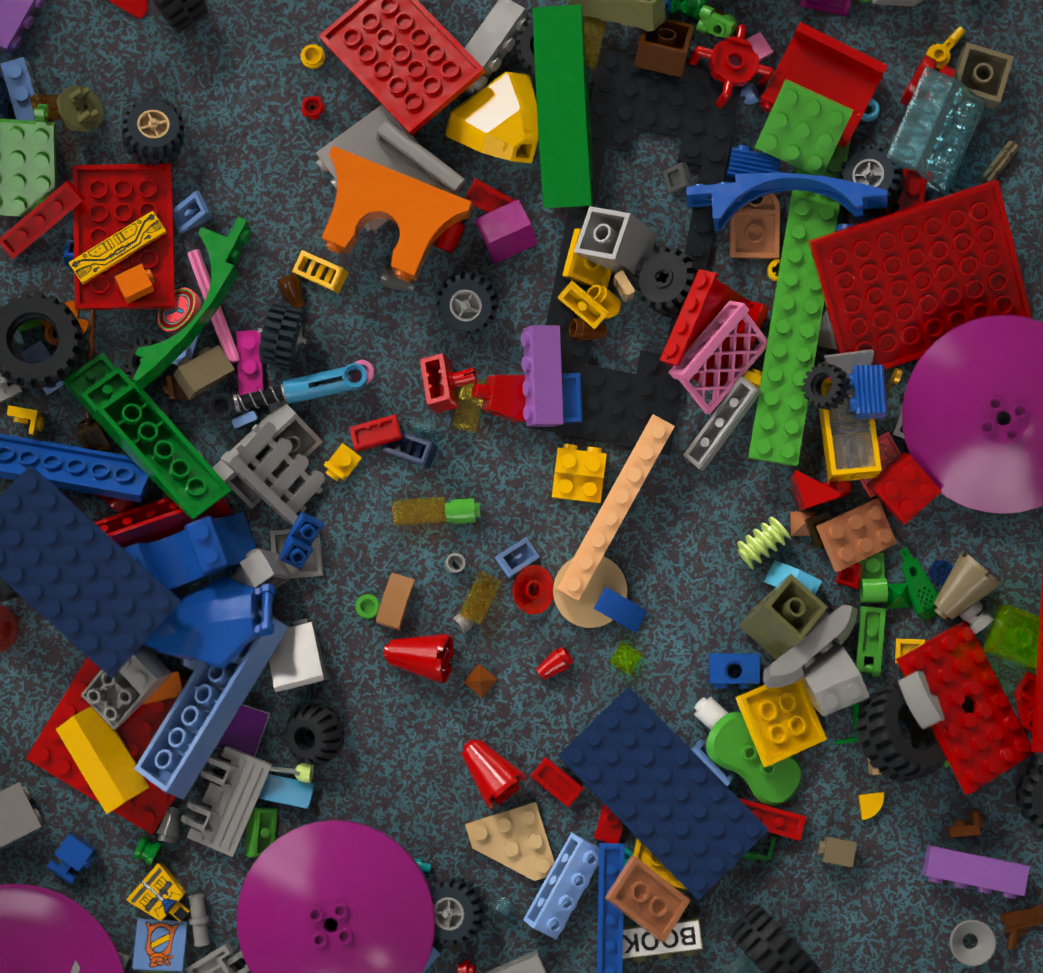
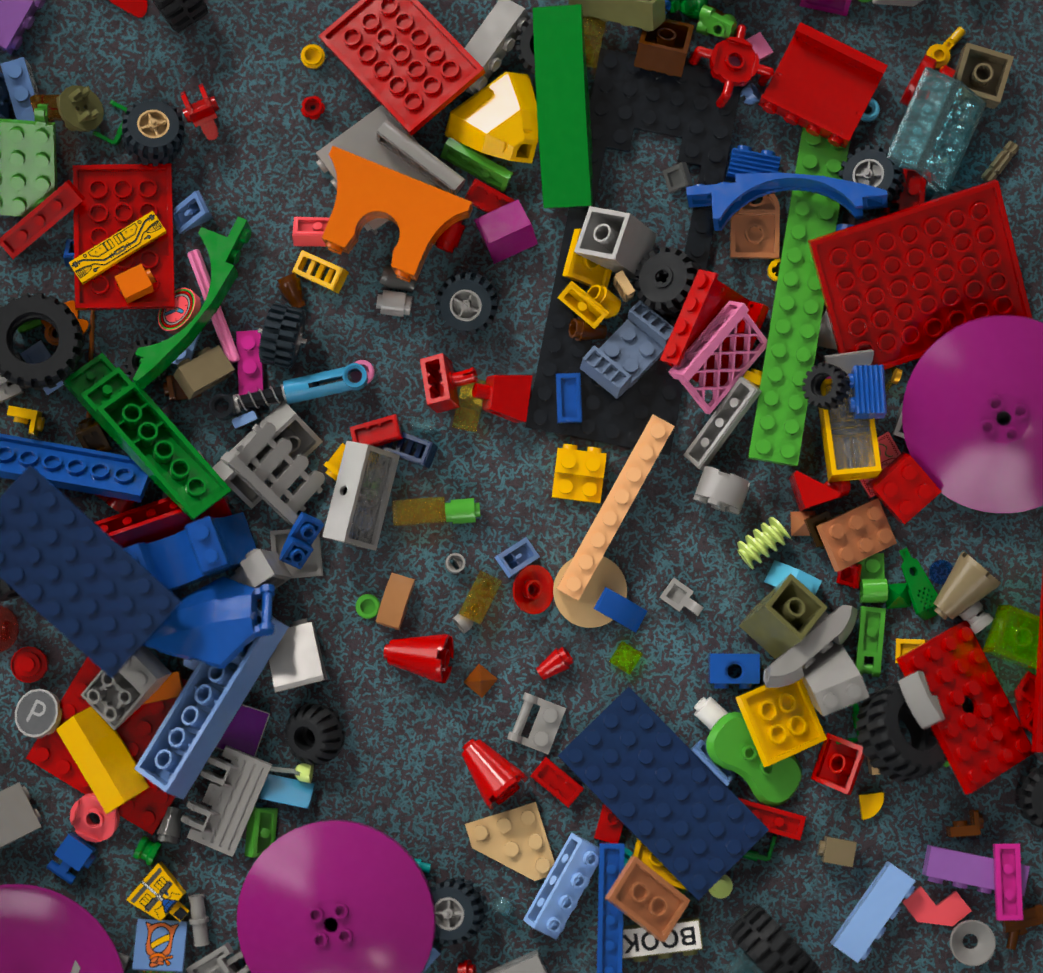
(29, 664): none -> red plate
(38, 713): none -> black tile
(85, 827): none -> coral tile
(118, 137): none -> green piece
(202, 113): none -> red hinge
(309, 231): none -> coral slope
(361, 495): none -> light grey brick
(394, 303): none -> light grey brick
(476, 164): none -> bright green plate
(542, 376): medium lavender brick -> none
(544, 726): none -> light grey plate
(628, 351): none -> sand blue plate
(678, 596): none -> light grey plate
(721, 490): none -> light grey brick
(722, 887): none -> yellowish green plate
(803, 128): bright green plate -> none
(838, 763): none -> red slope
(873, 912): none -> light blue brick
(946, 912): none -> coral tile
(1008, 881): none -> dark pink hinge

